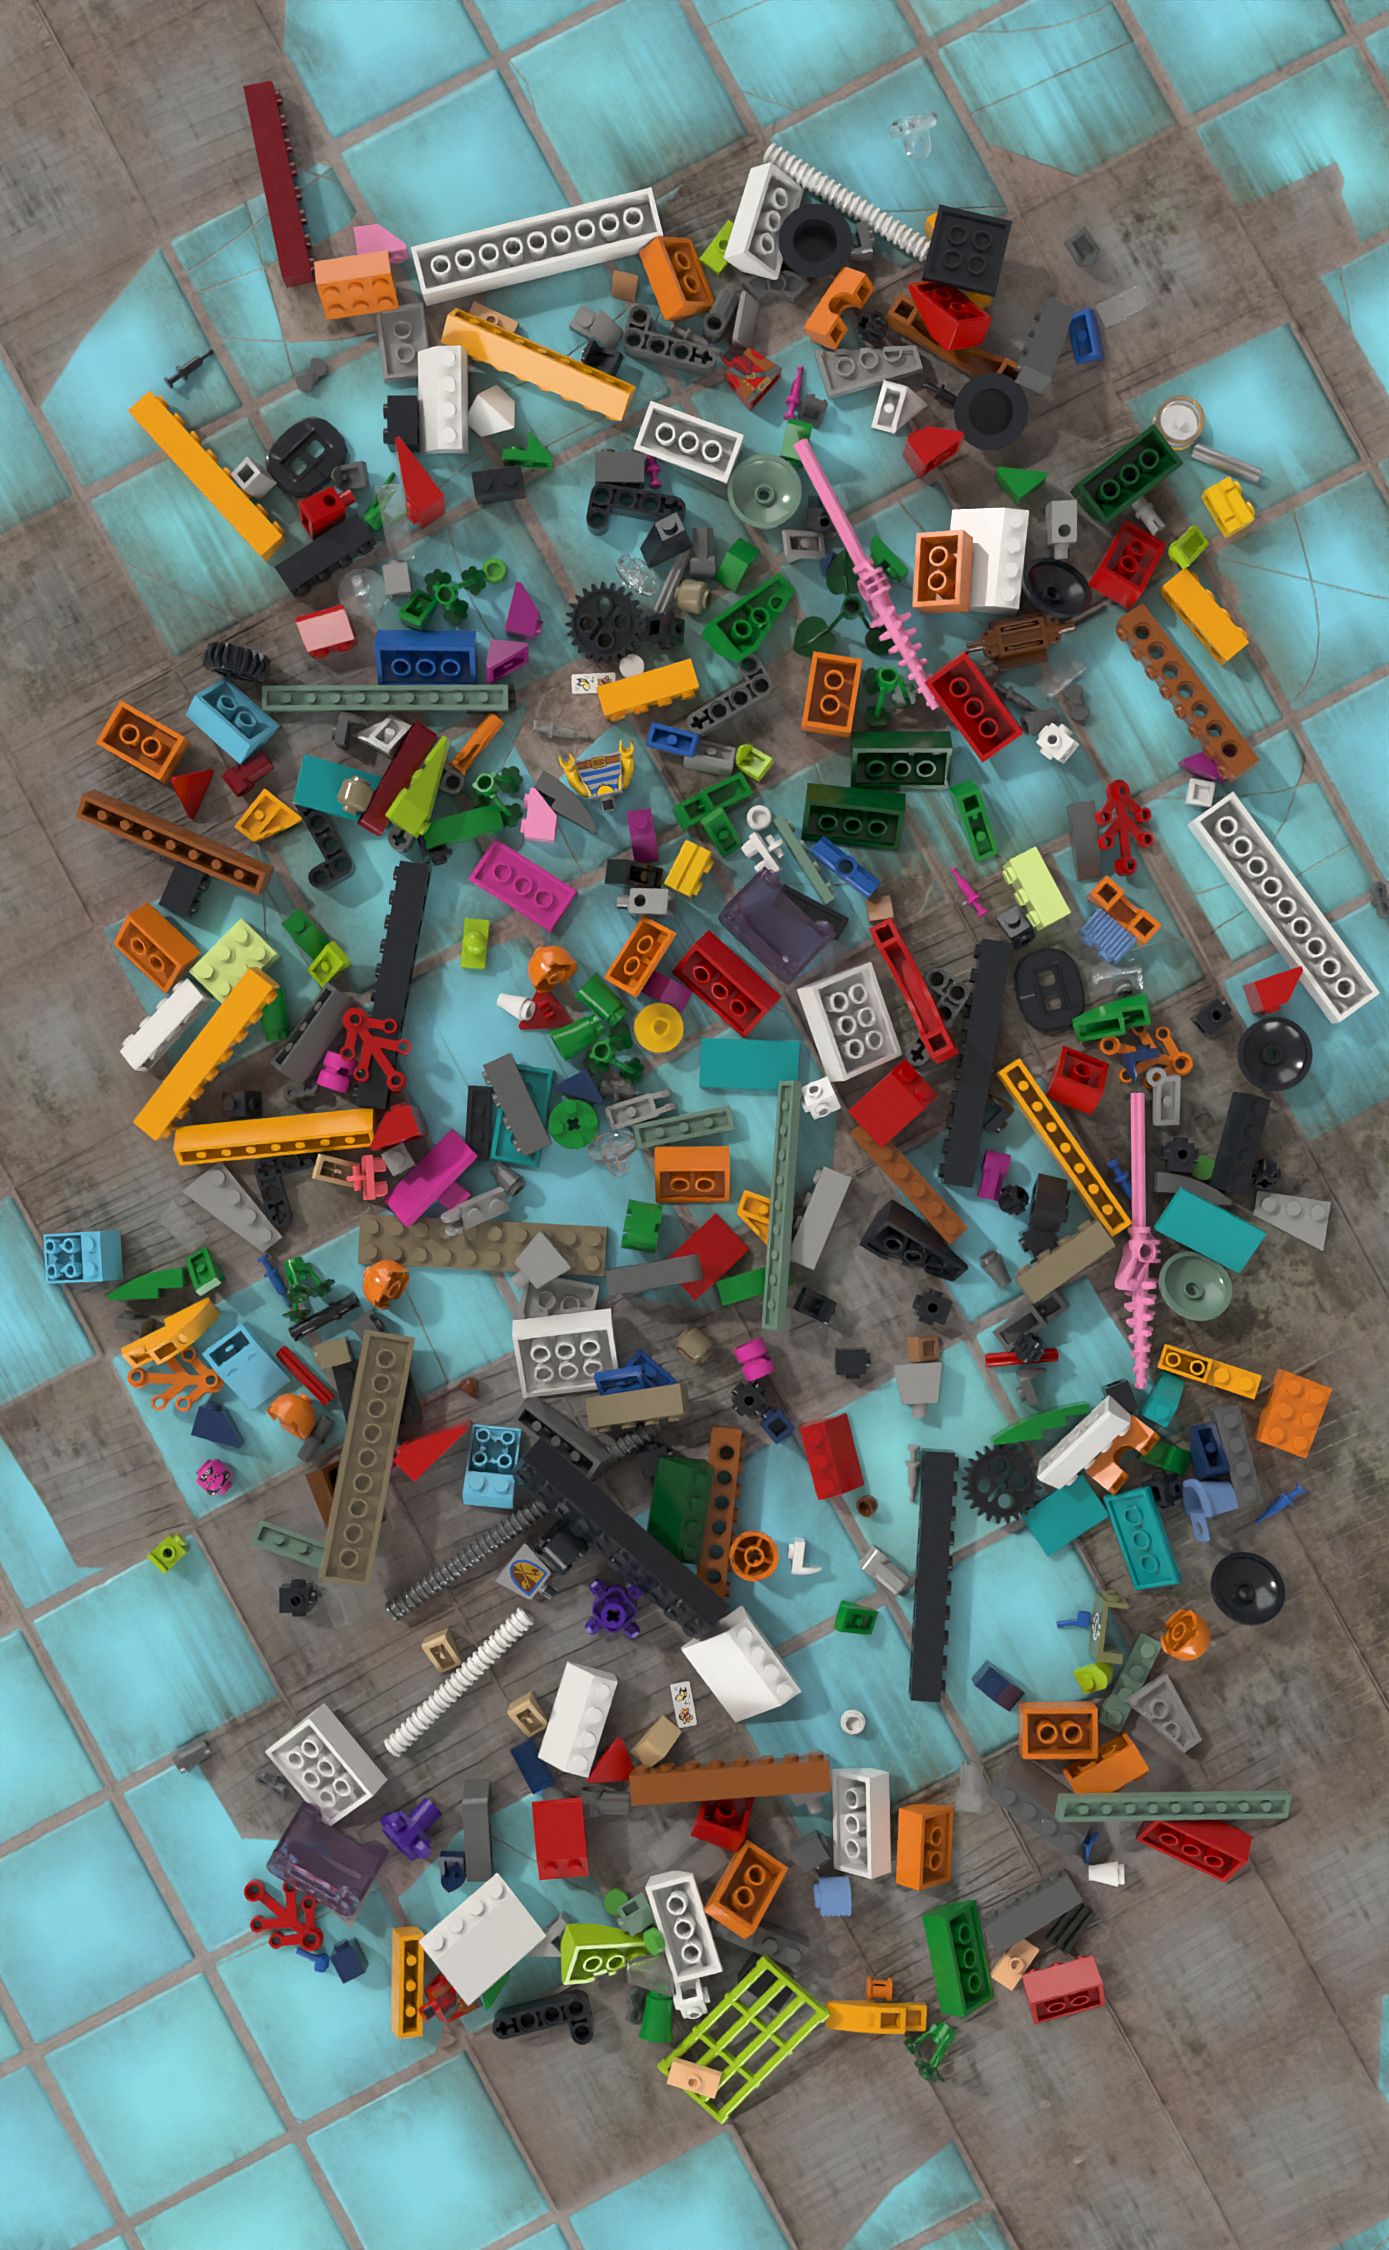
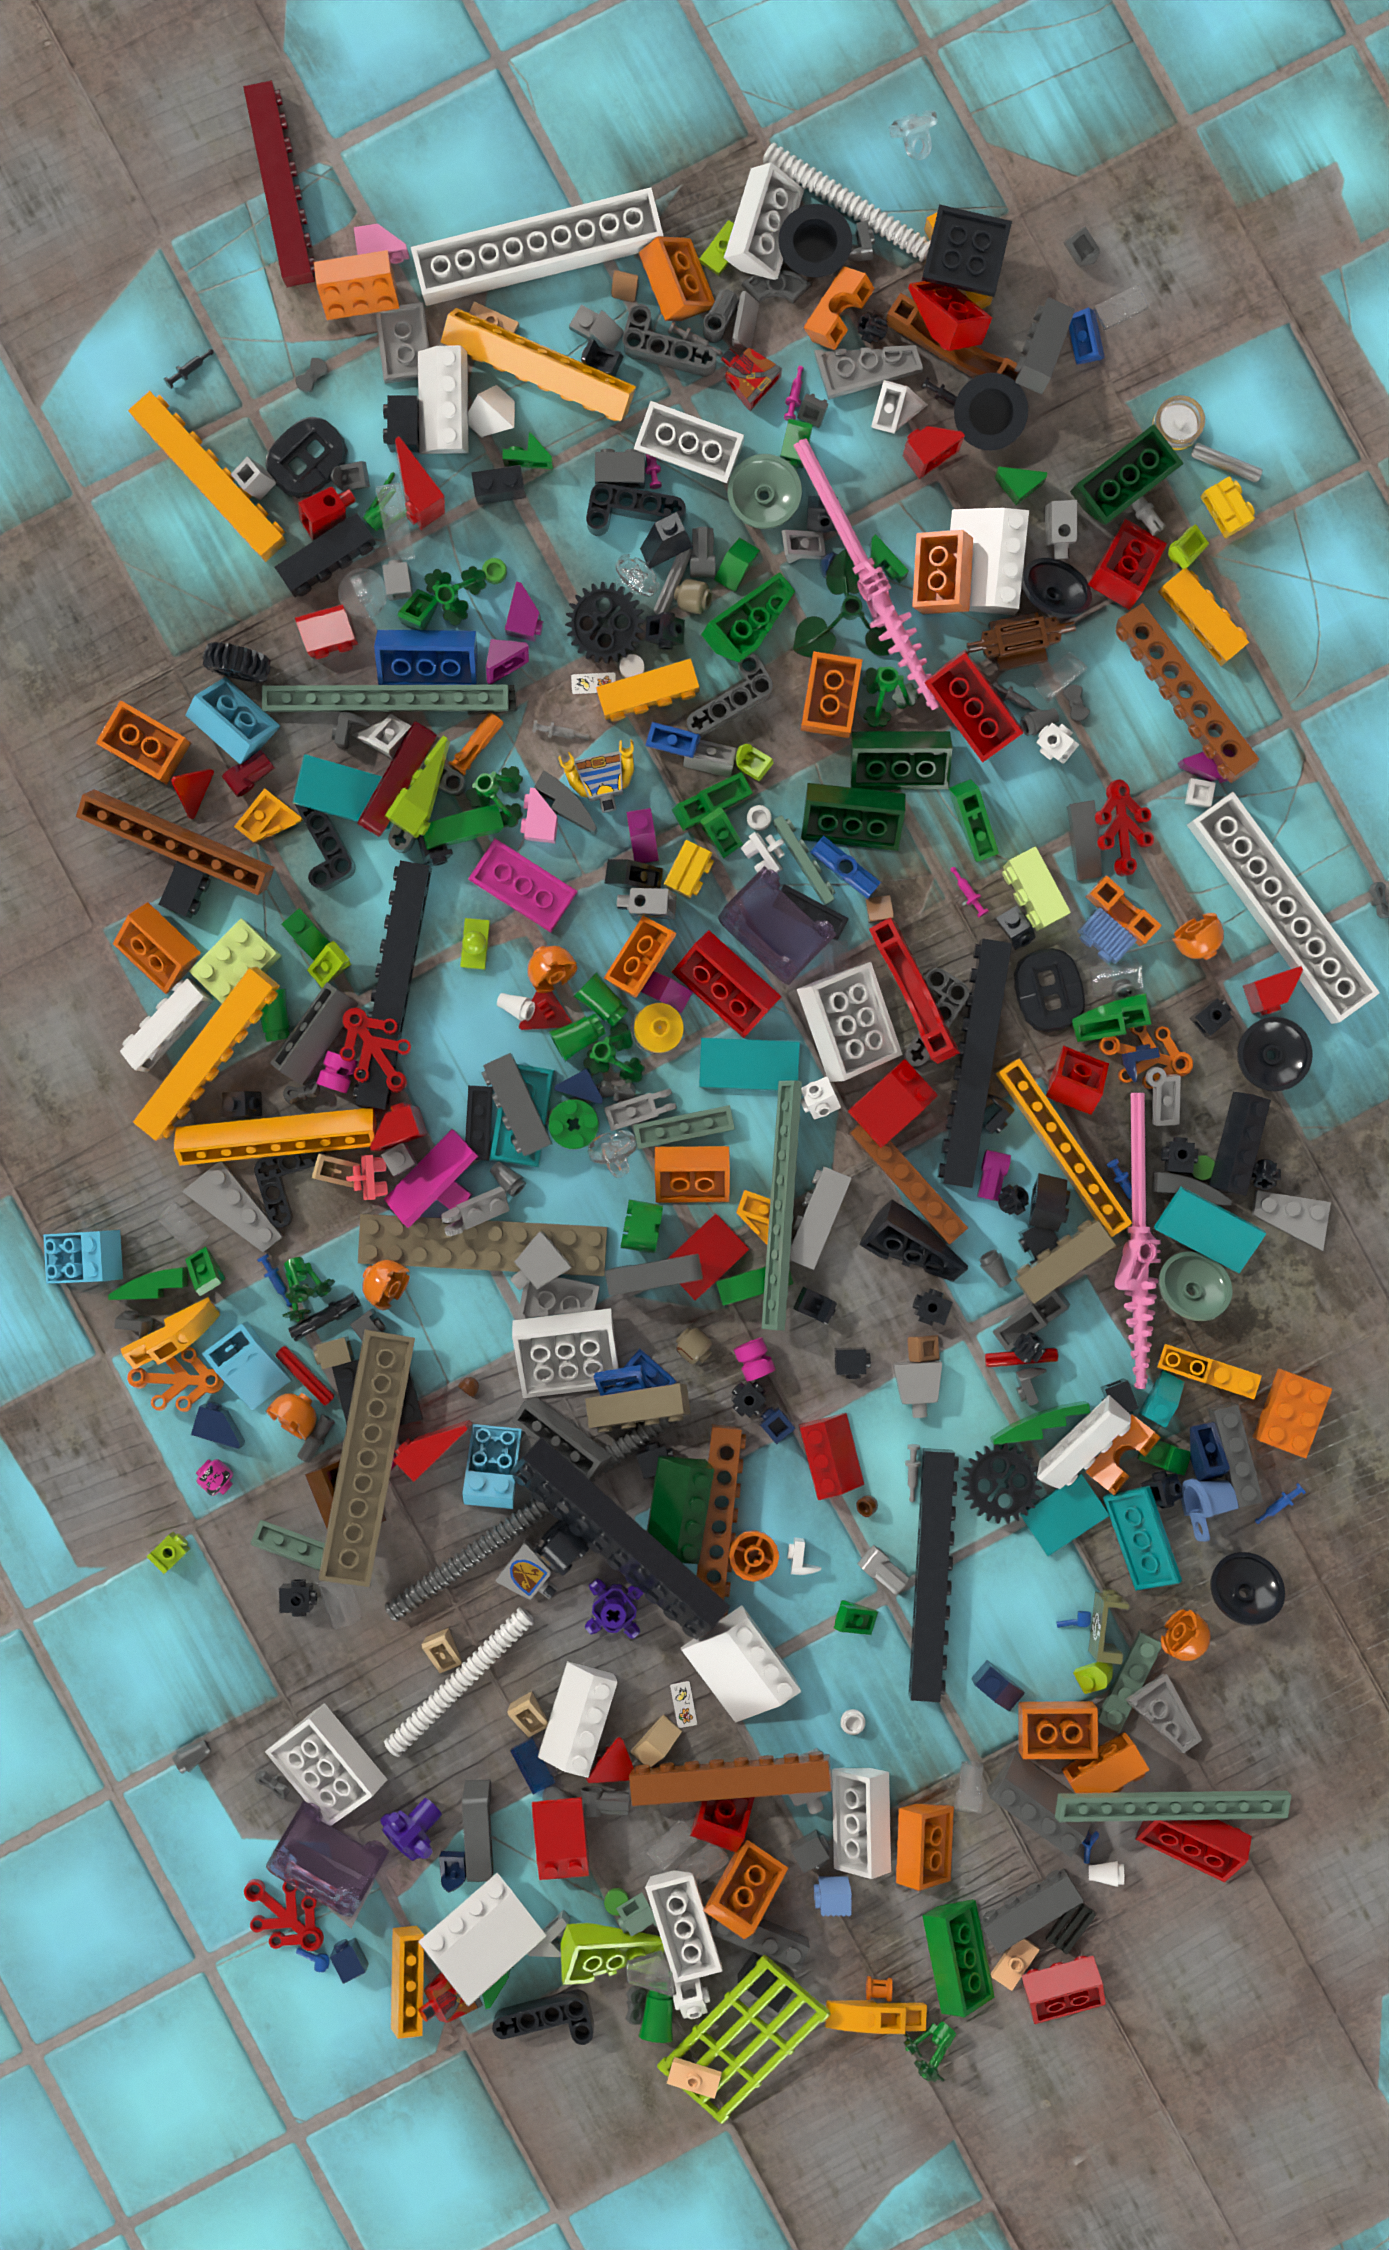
(355, 795): dark tan head -> none
(654, 1941): bright green tile -> none
(1200, 938): none -> orange cylinder

